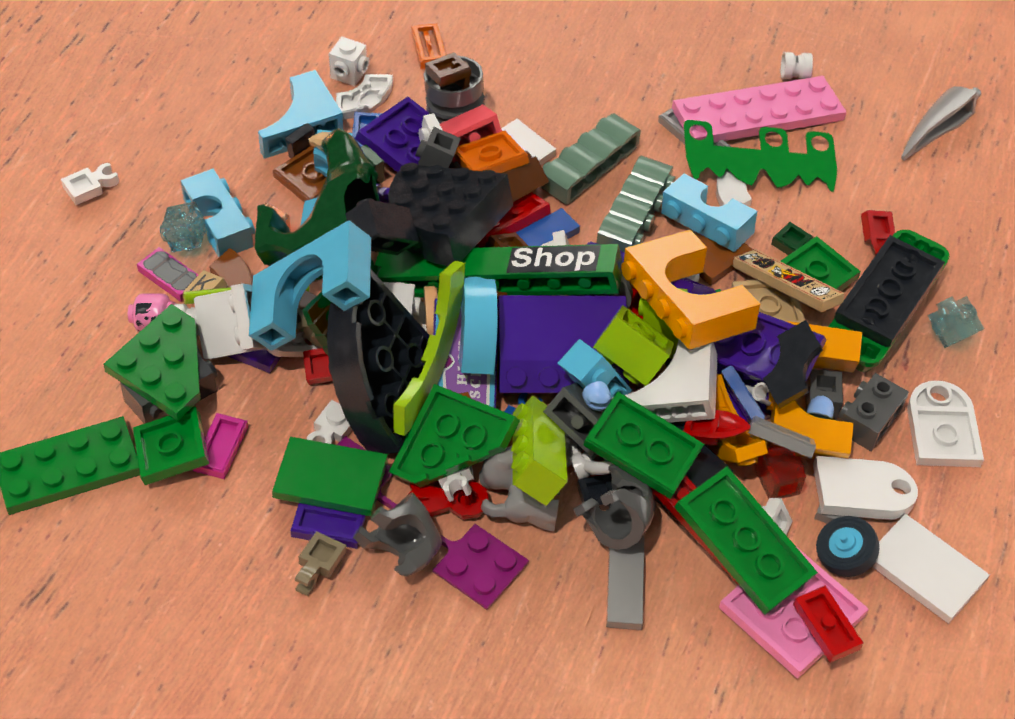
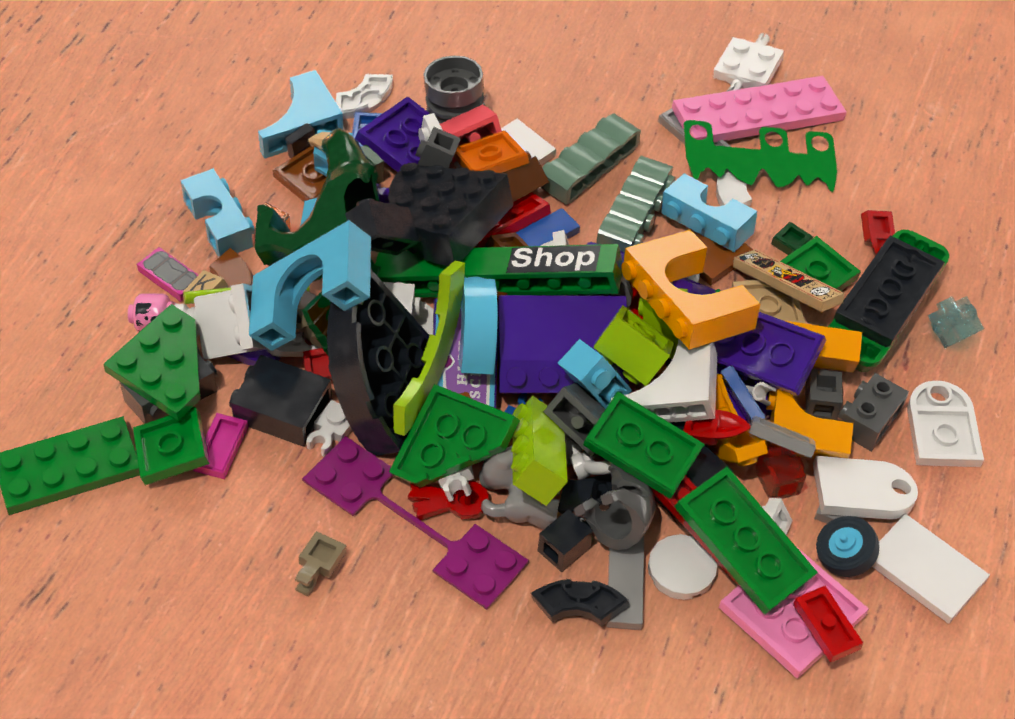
(87, 184): white plate -> none
(183, 227): clear light blue brick -> none
(281, 399): none -> black brick
(330, 476): green tile -> none
(330, 522): dark purple tile -> none
(348, 61): white brick -> none
(405, 533): dark grey piece -> none
(418, 45): orange tile -> none
(430, 294): light nougat tile -> none
(449, 70): reddish brown bracket -> none
(565, 540): none -> black brick
(575, 493): none -> black tile
(580, 598): none -> black tile
(597, 395): light blue hinge -> none
(681, 567): none -> white tile
(748, 63): none -> white plate
(796, 65): white wheel -> none
(797, 351): black tile -> none
(821, 407): light blue hinge -> none
(945, 115): light grey piece -> none

